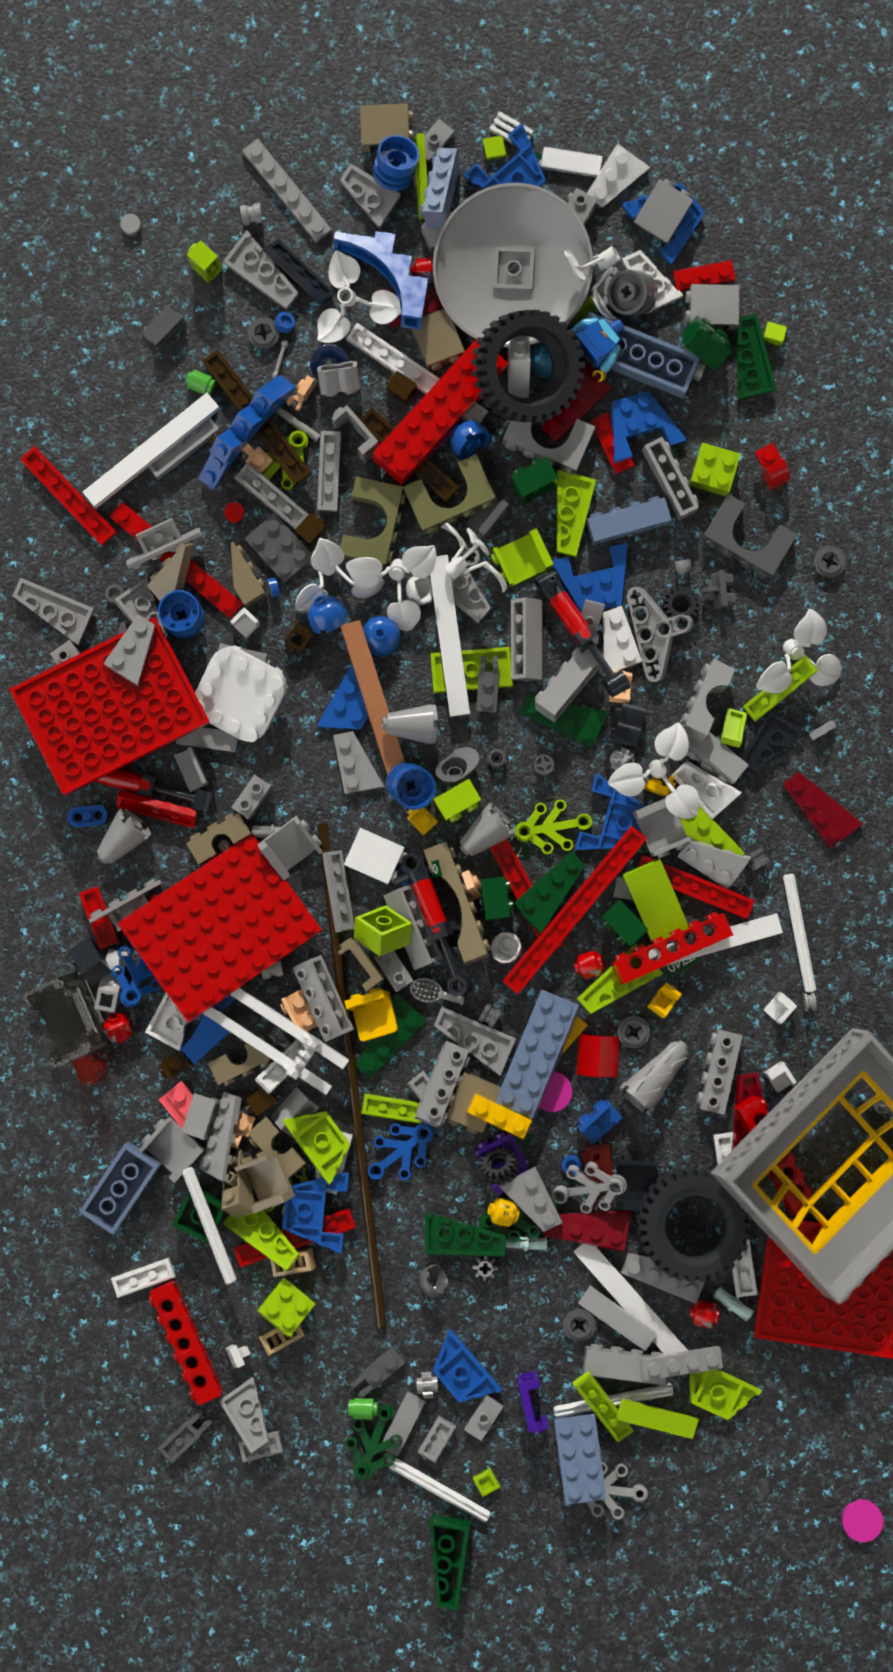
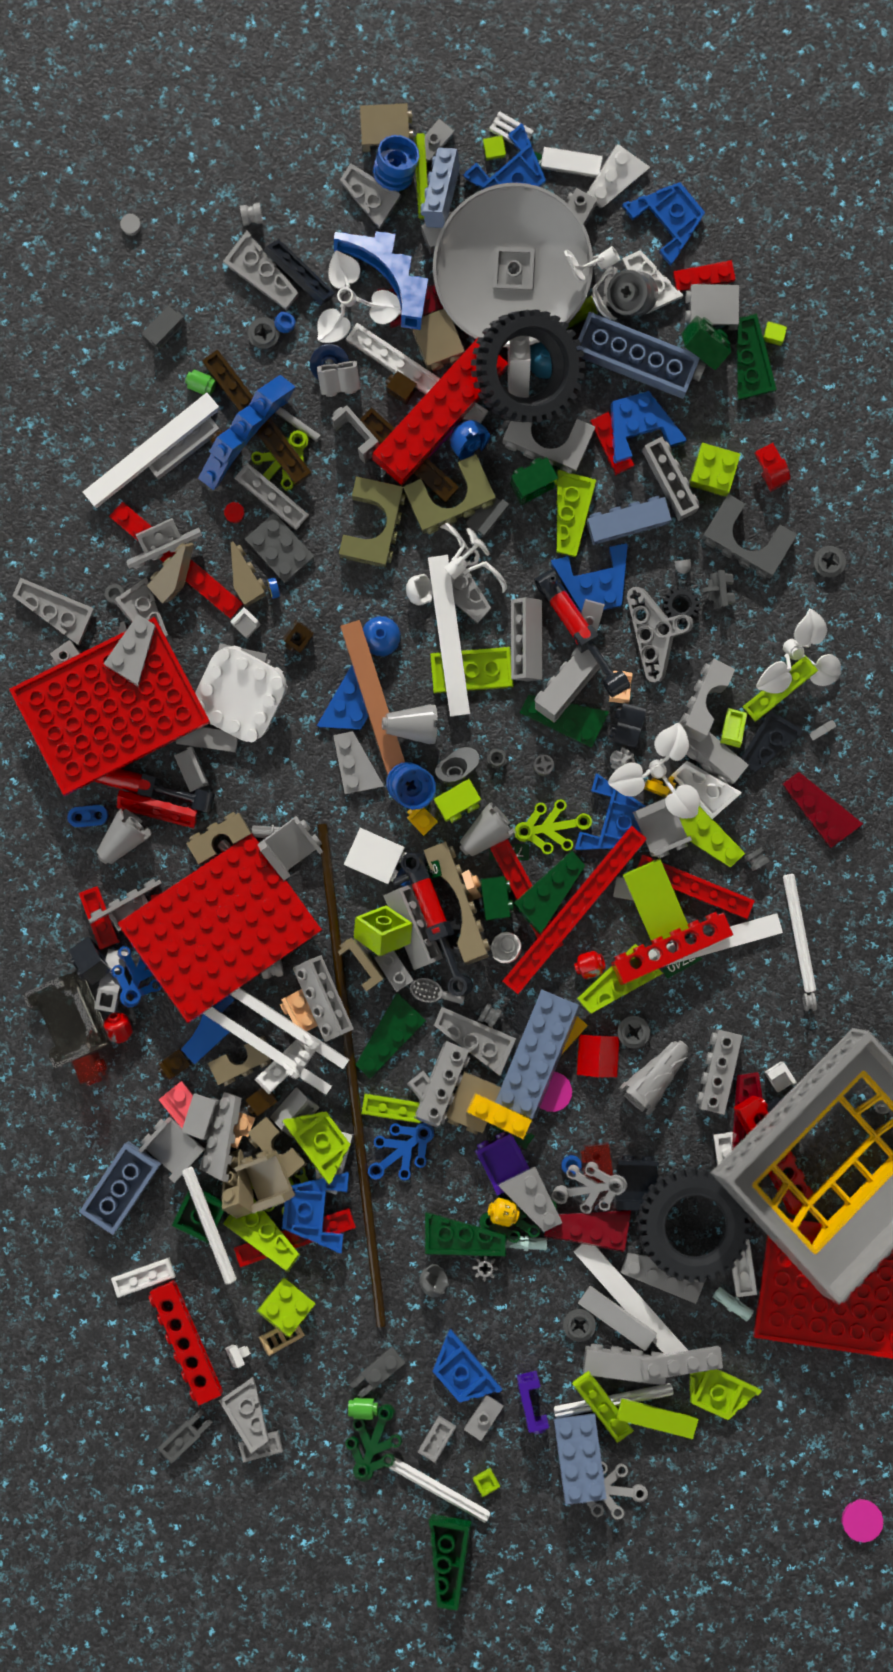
(68, 496): red plate -> none
(168, 1024): white wing -> none
(177, 604): blue wheel -> none
(204, 261): lime brick -> none
(252, 797): light grey brick -> none
(257, 458): light nougat plate -> none
(284, 344): light grey hinge -> none
(287, 191): light grey plate -> none
(304, 389): light nougat plate -> none
(309, 1260): tan slope -> none
(311, 529): dark brown brick -> none
(326, 560): white plant -> none
(326, 614): blue cylinder -> none
(329, 471): light grey plate -> none
(338, 891): light grey tile -> none
(373, 1014): yellow bracket -> none
(404, 1420): light grey tile -> none
(417, 560): white plant -> none
(424, 268): red head -> none
(427, 1385): light grey gear -> none
(487, 687): dark grey hinge -> none
(499, 1175): black tyre -> none
(522, 558): lime panel -> none
(587, 397): dark red wing -> none
(599, 342): torso -> none
(599, 1120): blue bracket -> none
(619, 645): white wing -> none
(623, 924): dark green brick -> none
(664, 210): light grey panel -> none
(664, 1000): yellow bracket -> none
(705, 1314): red head -> none
(713, 862): light grey wing -> none
(780, 1008): white panel -> none

